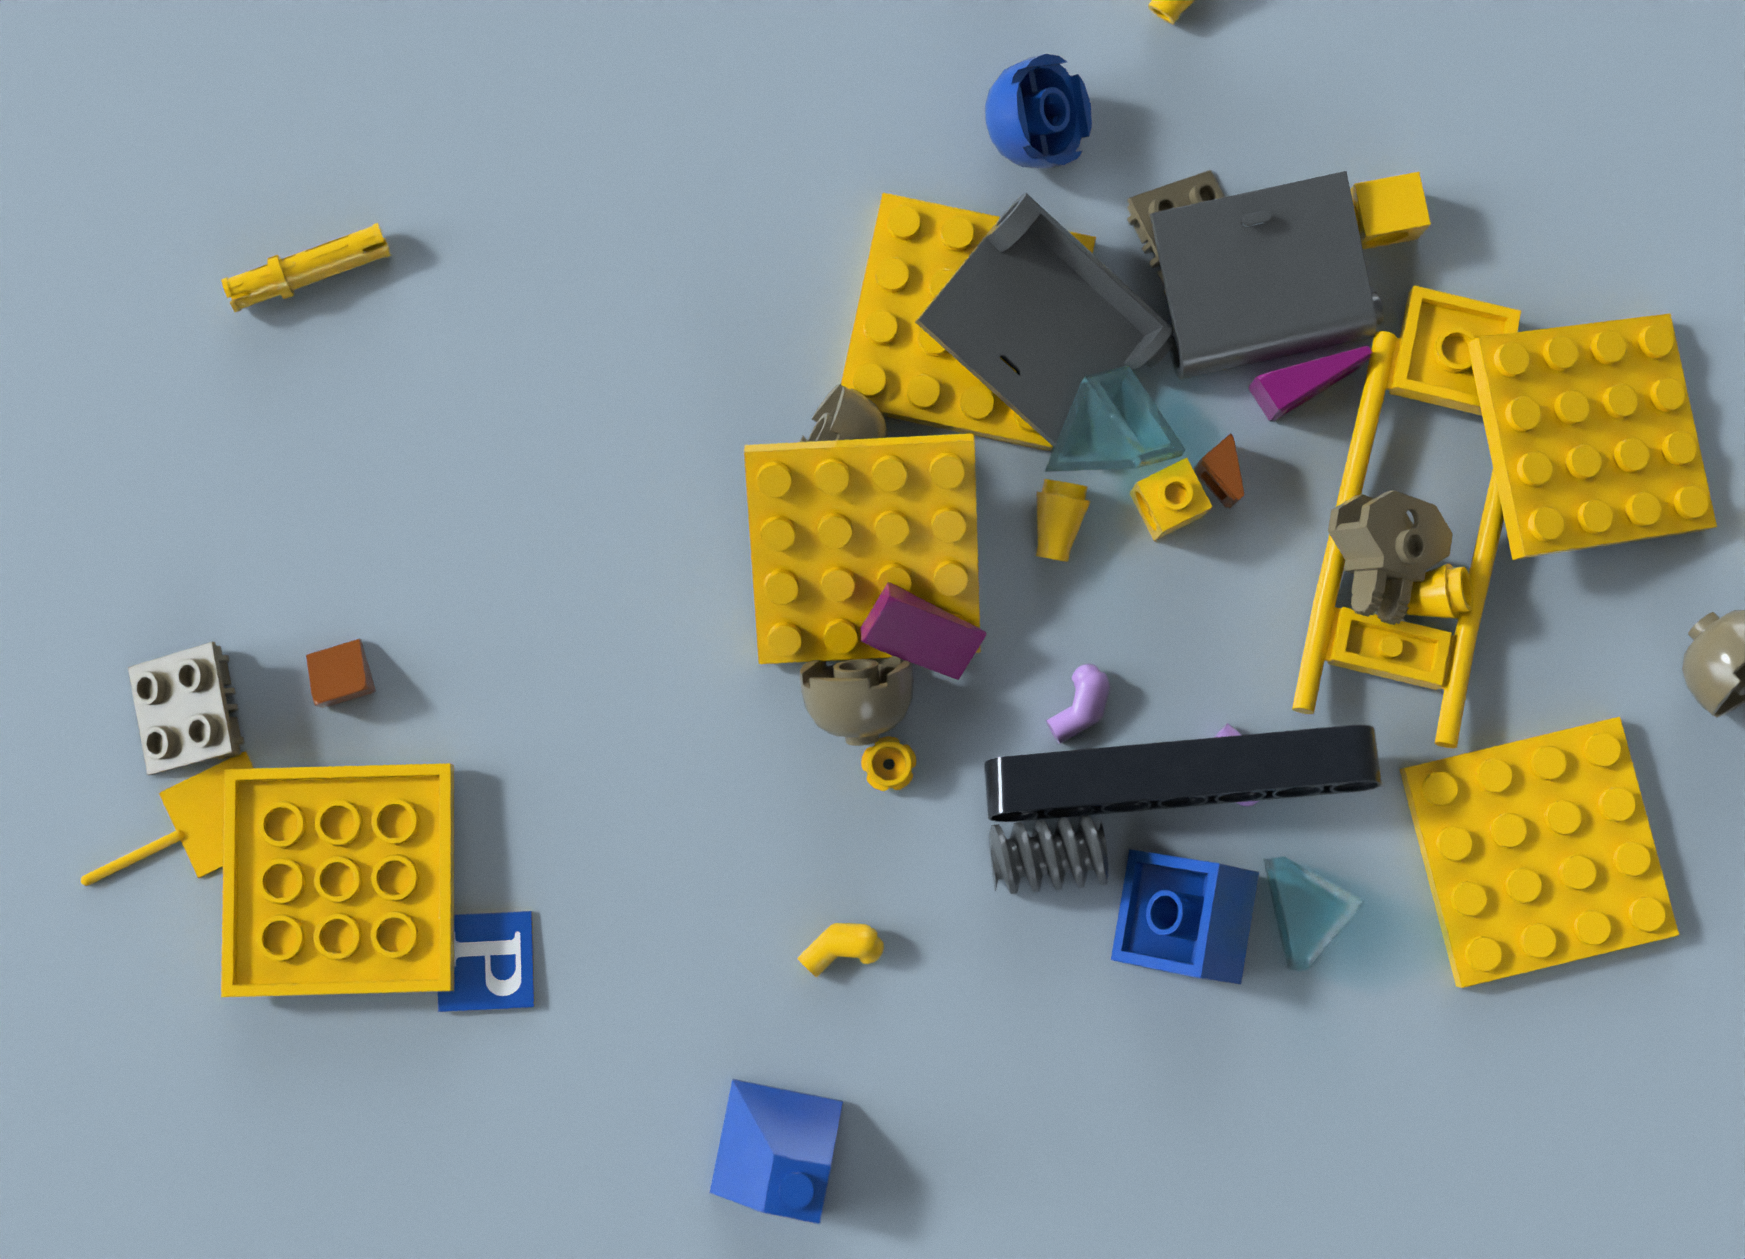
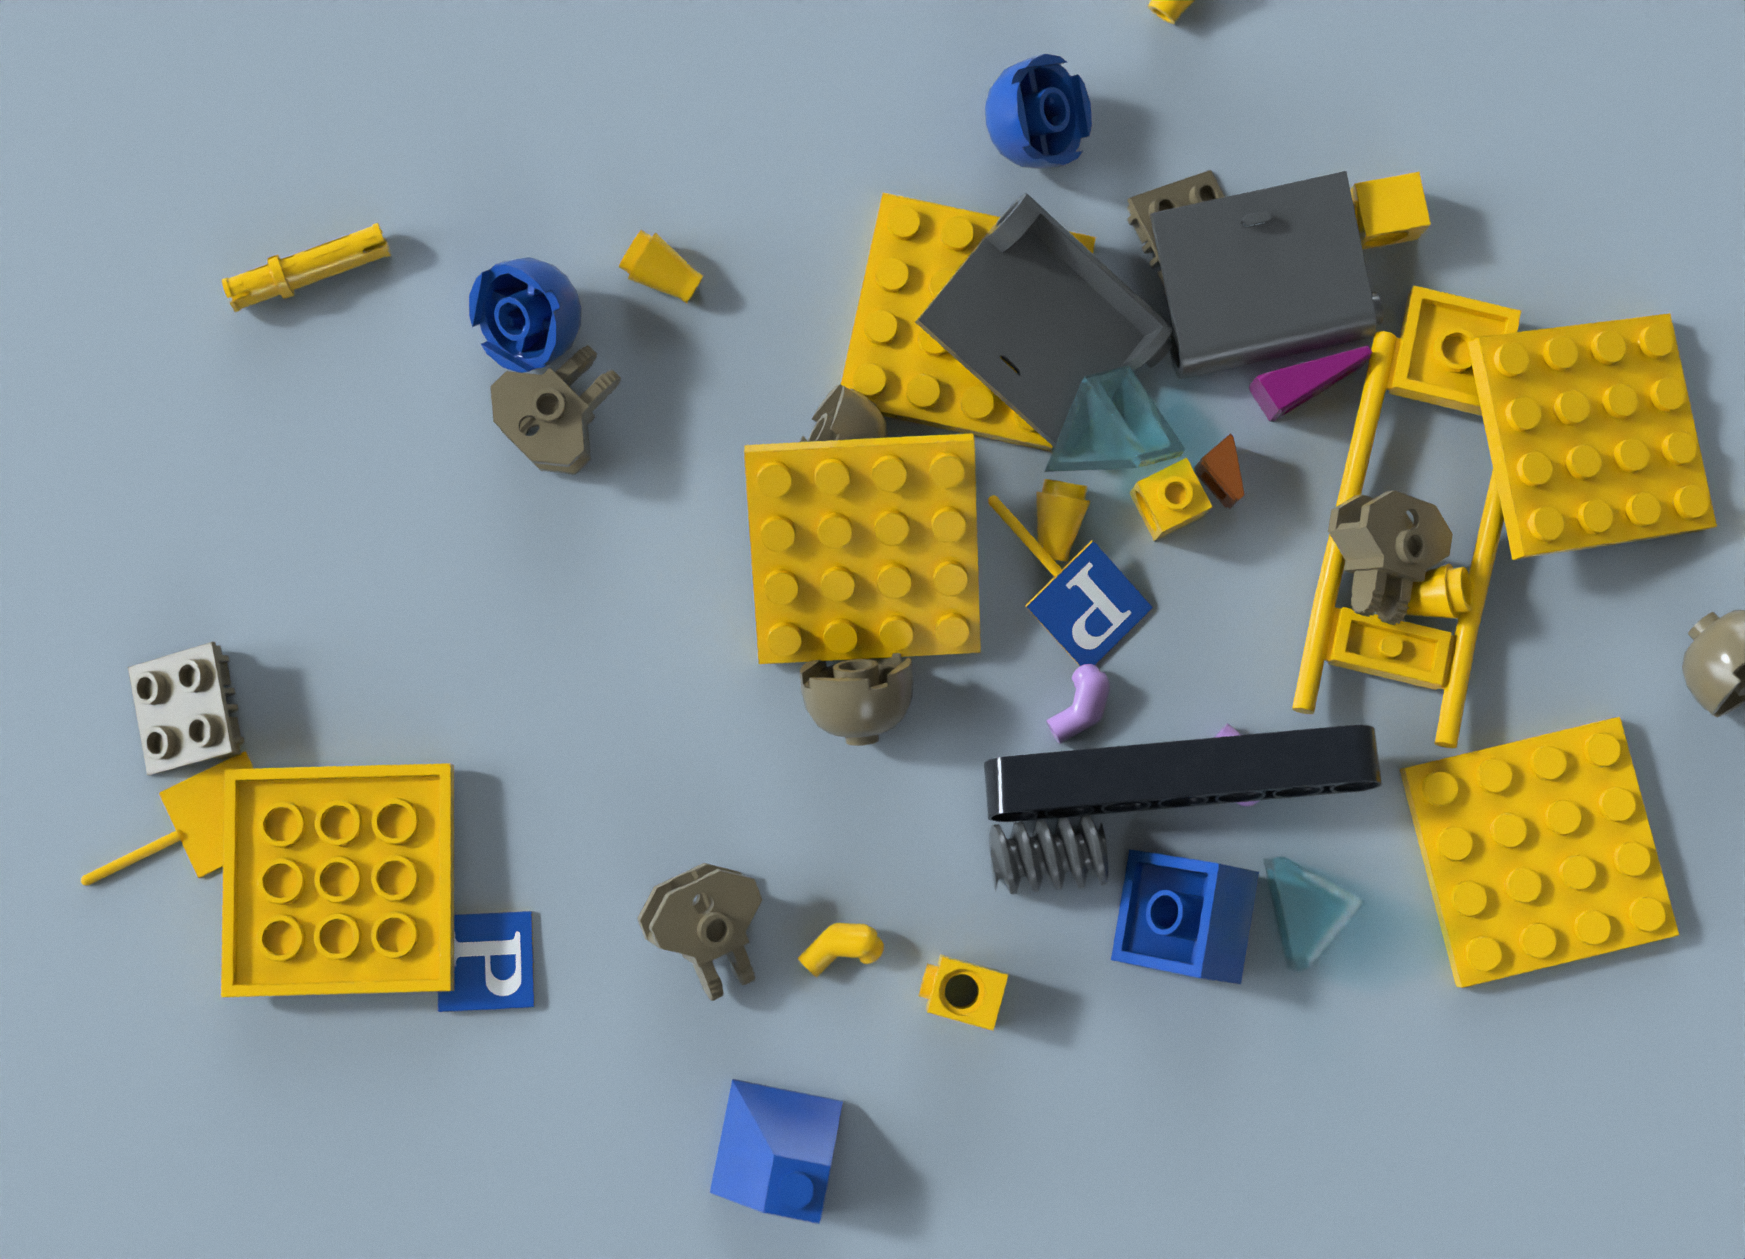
(339, 674): dark orange slope -> none
(525, 313): none -> blue cylinder
(550, 403): none -> dark tan hinge
(660, 267): none -> yellow cone
(707, 926): none -> dark tan hinge
(899, 775): yellow plate -> none
(920, 632): magenta slope -> none
(987, 1002): none -> yellow brick
(1086, 602): none -> blue piece

